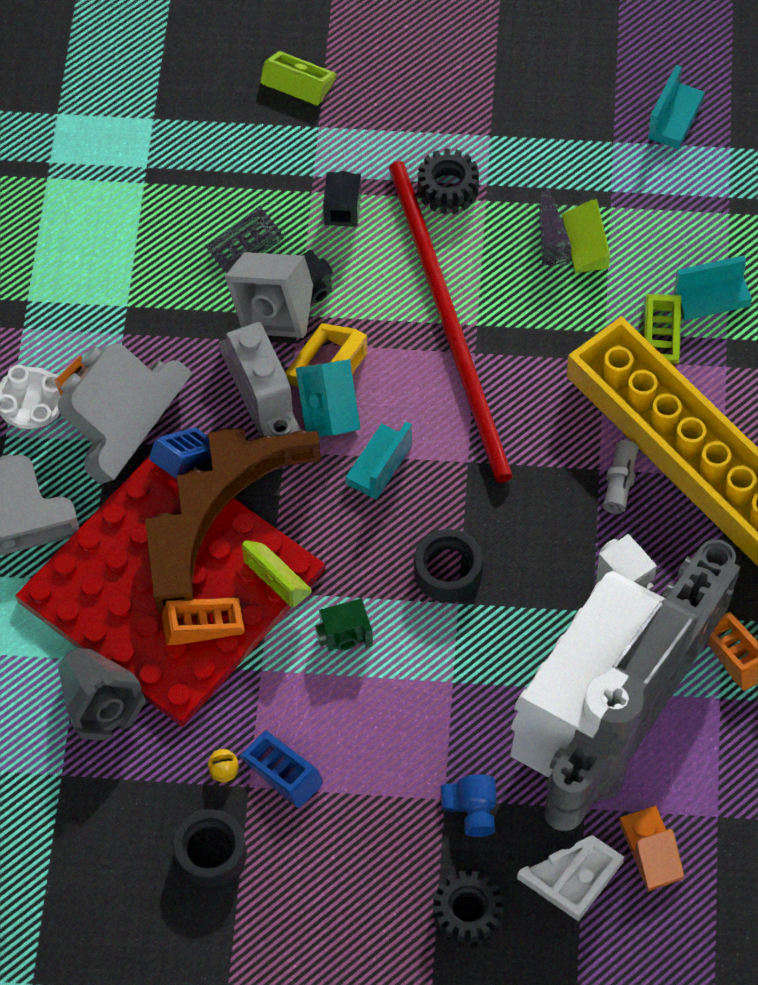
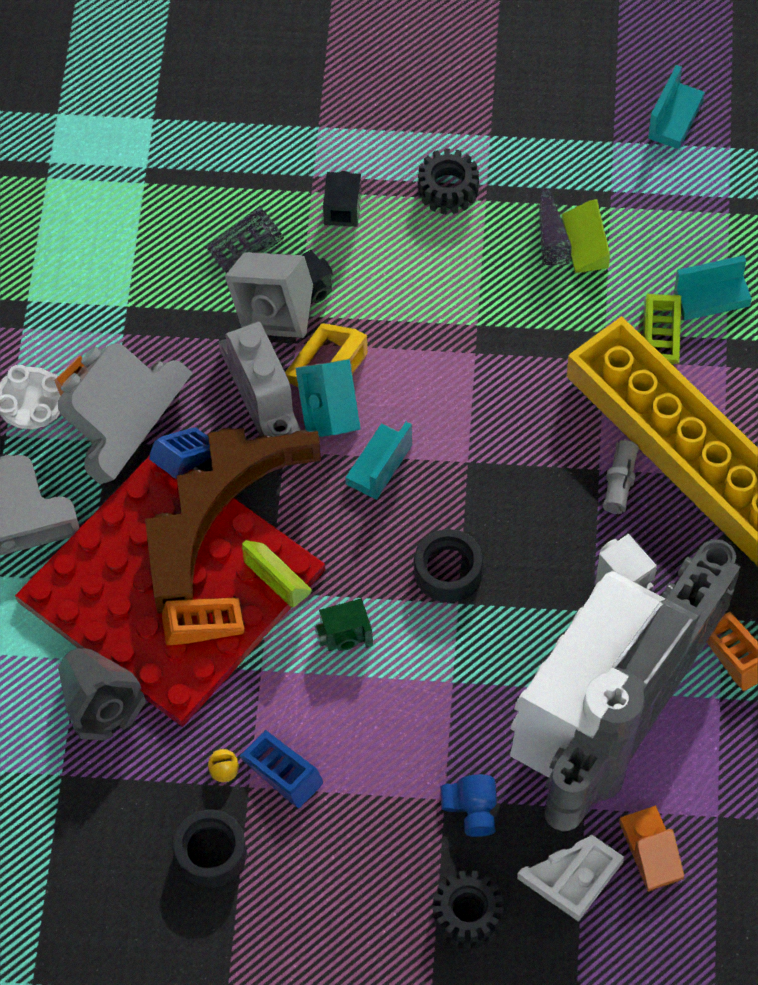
(297, 77): lime slope -> none
(450, 323): red piece -> none

